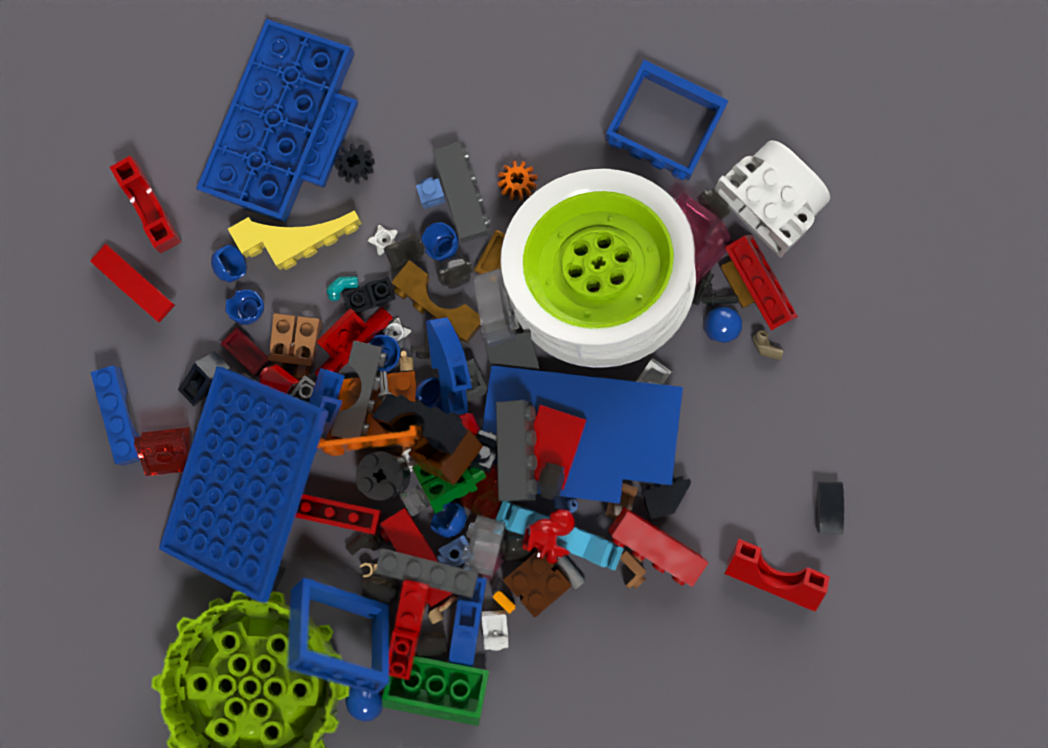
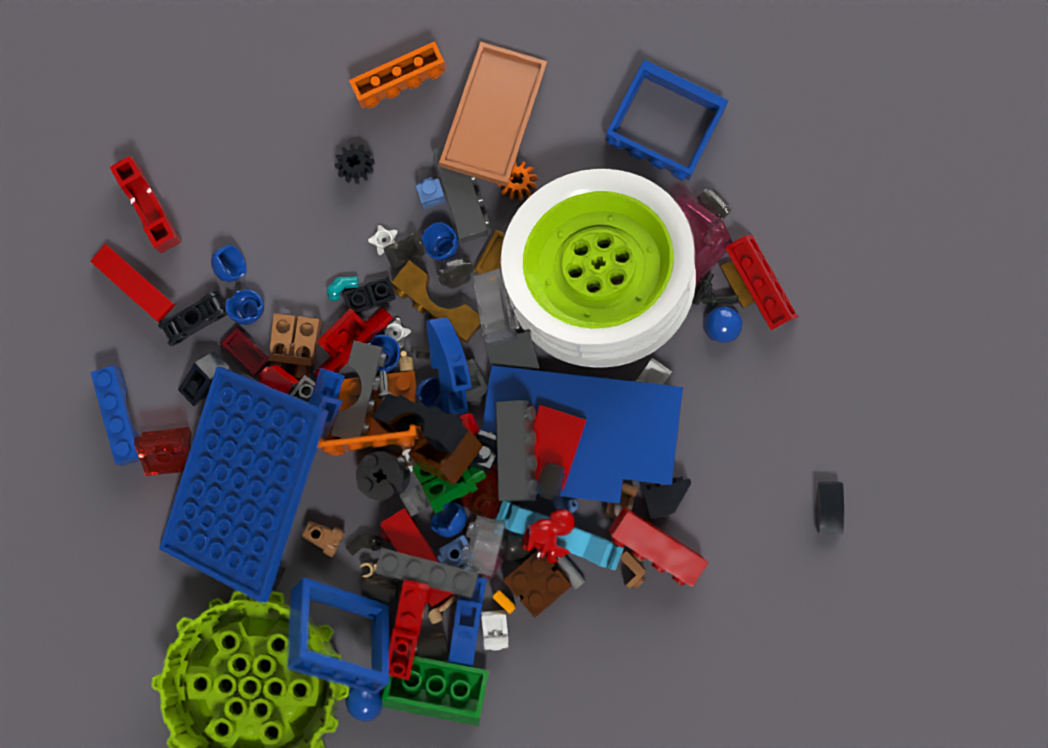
(180, 322): none -> black piece
(281, 122): blue slope -> none
(290, 243): light yellow arch -> none
(328, 540): none -> medium nougat plate
(339, 514): red brick -> none
(398, 75): none -> orange brick
(493, 114): none -> nougat tile
(764, 347): dark tan arm -> none
(774, 195): white brick -> none
(802, 587): red arch -> none

